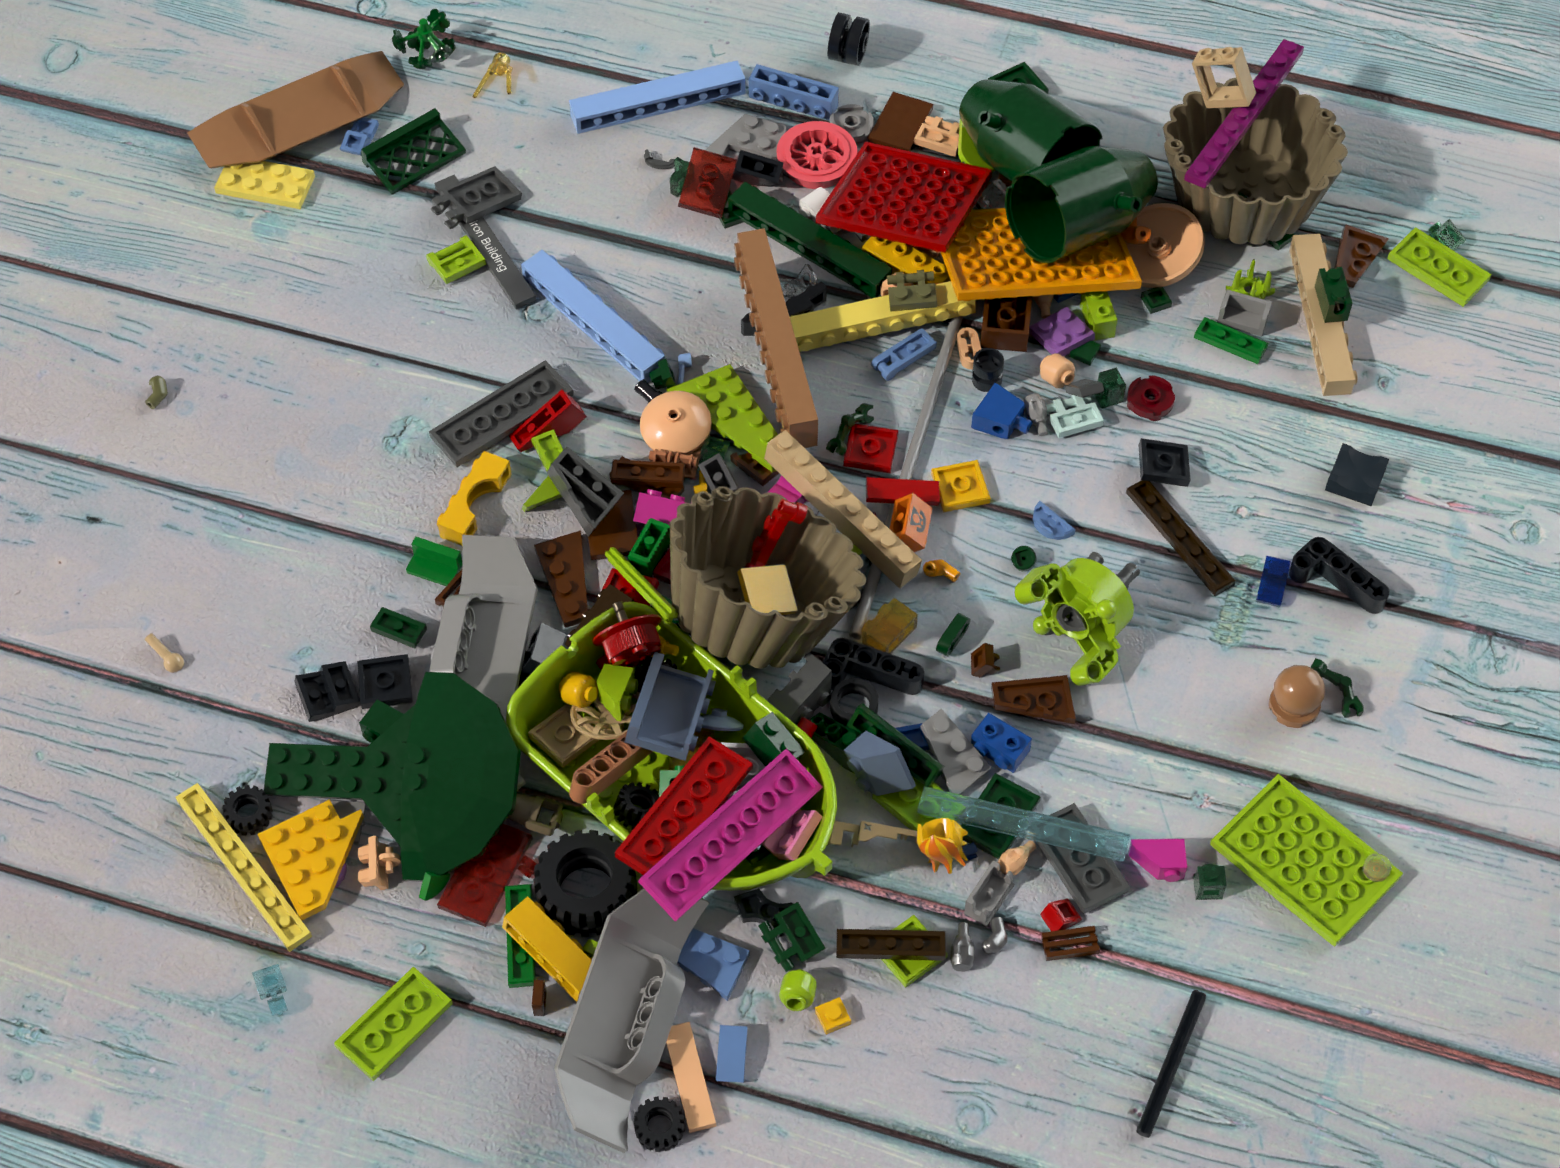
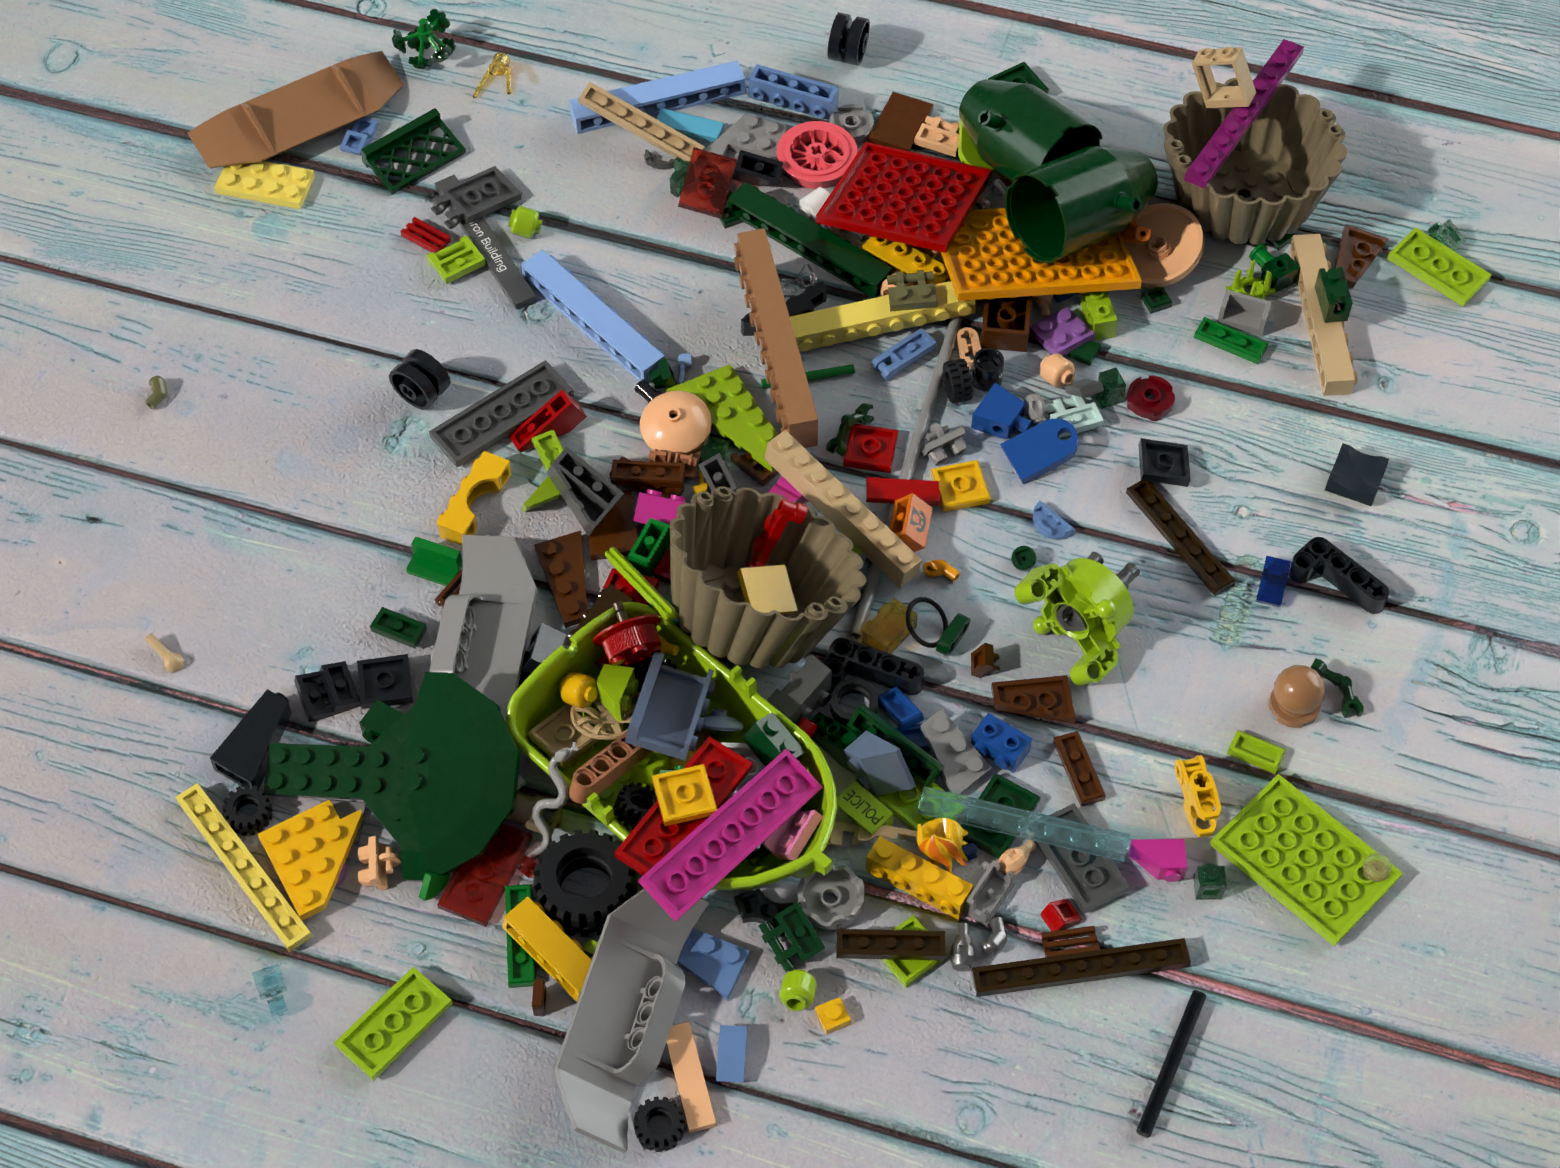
(245, 750): none -> black slope
(419, 379): none -> black wheel
(428, 233): none -> red tile
(524, 222): none -> lime head
(551, 803): none -> light grey animal
(638, 122): none -> tan plate
(684, 795): none -> yellow plate
(691, 125): none -> medium azure tile
(822, 373): none -> green bar
(837, 881): none -> light grey plate
(864, 808): none -> lime panel
(899, 708): none -> blue tile
(909, 625): none -> black tyre
(918, 877): none -> yellow brick
(934, 449): none -> light grey hips
(957, 380): none -> black tyre
(1040, 448): none -> blue tile
(1079, 768): none -> reddish brown tile
(1080, 967): none -> dark brown plate
(1198, 793): none -> yellow piece
(1256, 751): none -> lime tile
(1261, 255): none -> green bush
(1283, 271): none -> dark green brick

